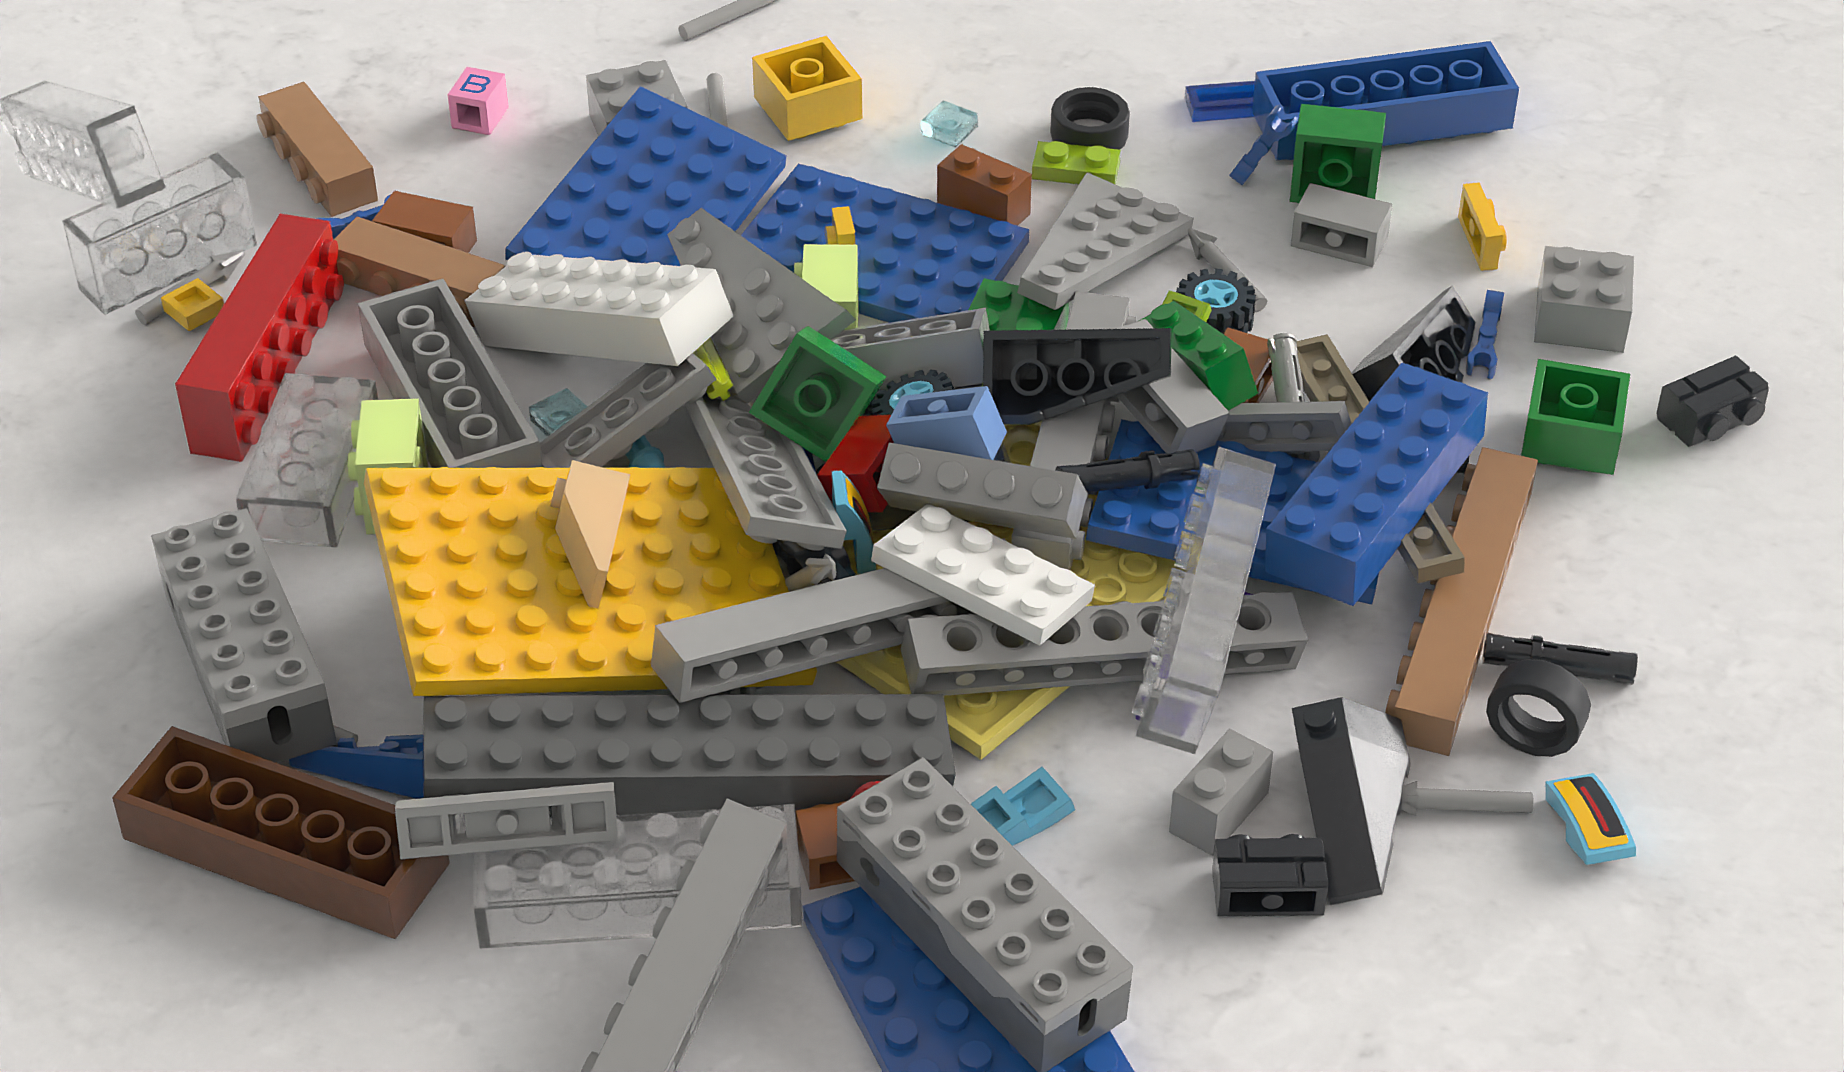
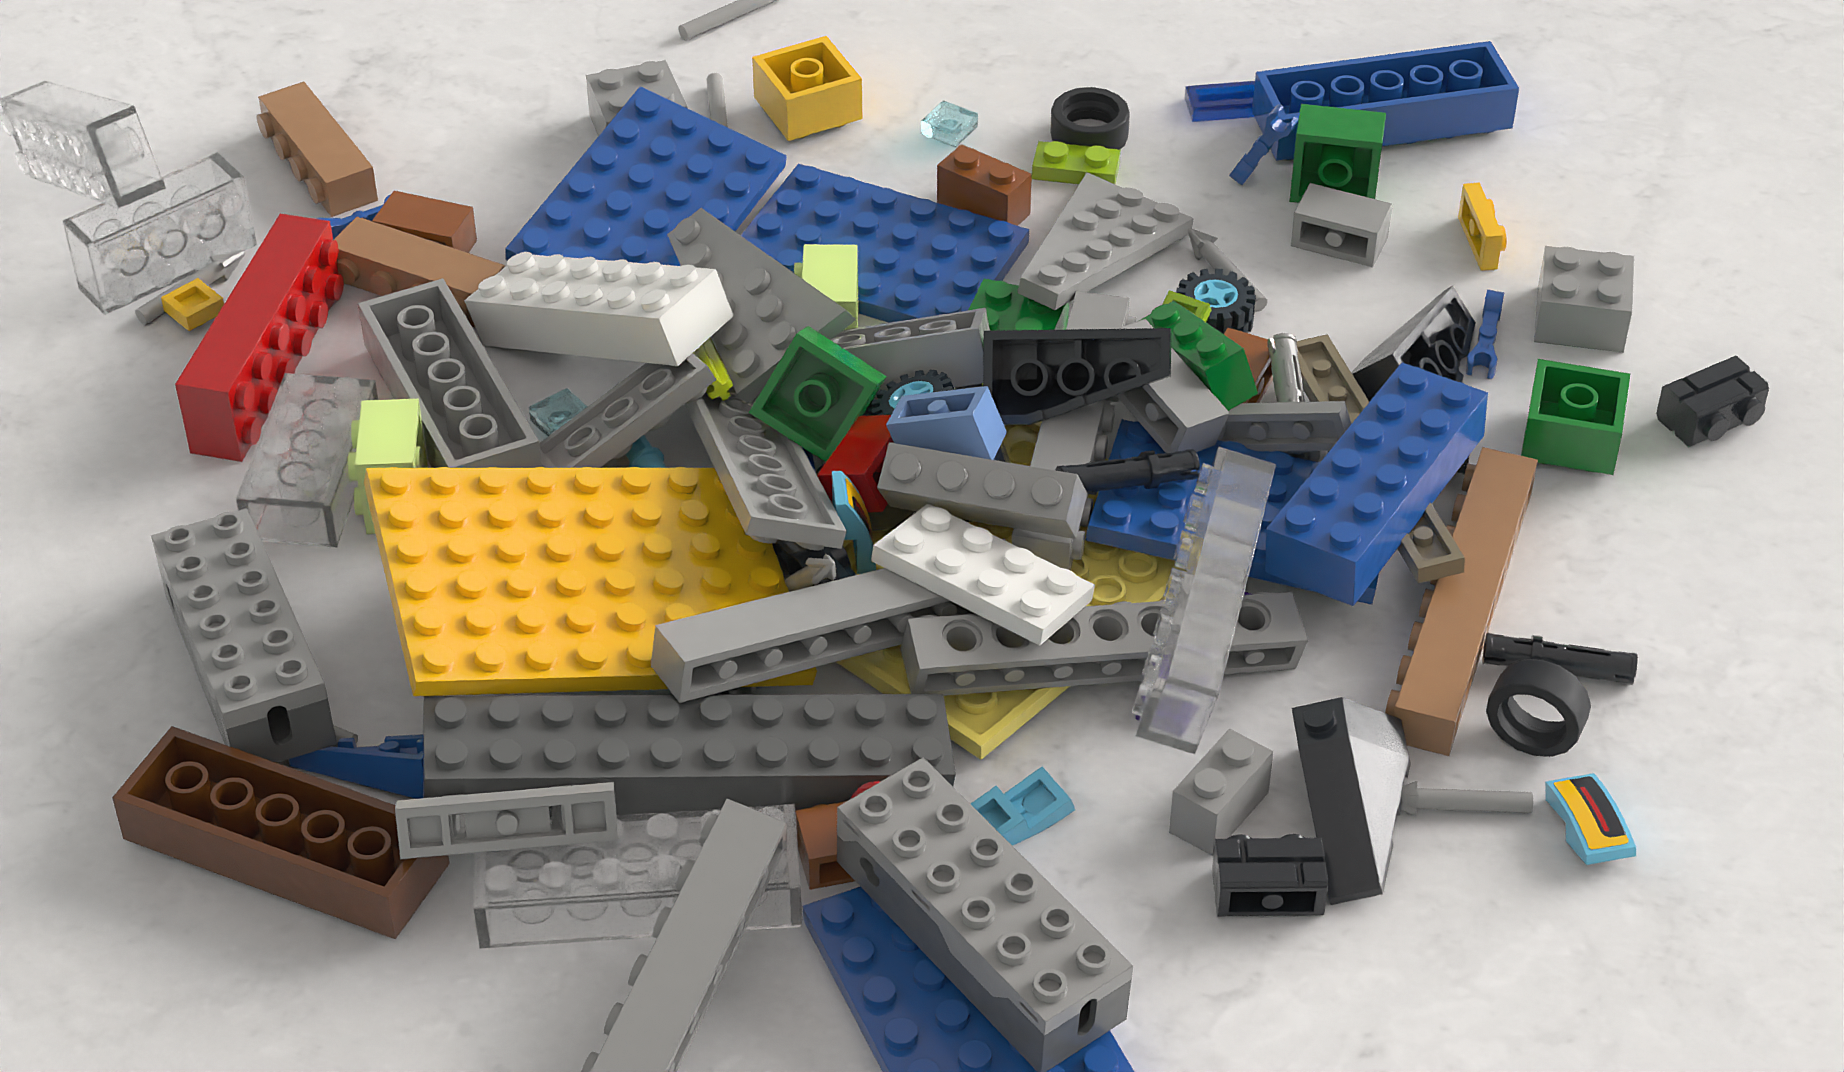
(478, 100): bright pink brick -> none
(589, 522): tan slope -> none
(842, 228): yellow plate -> none

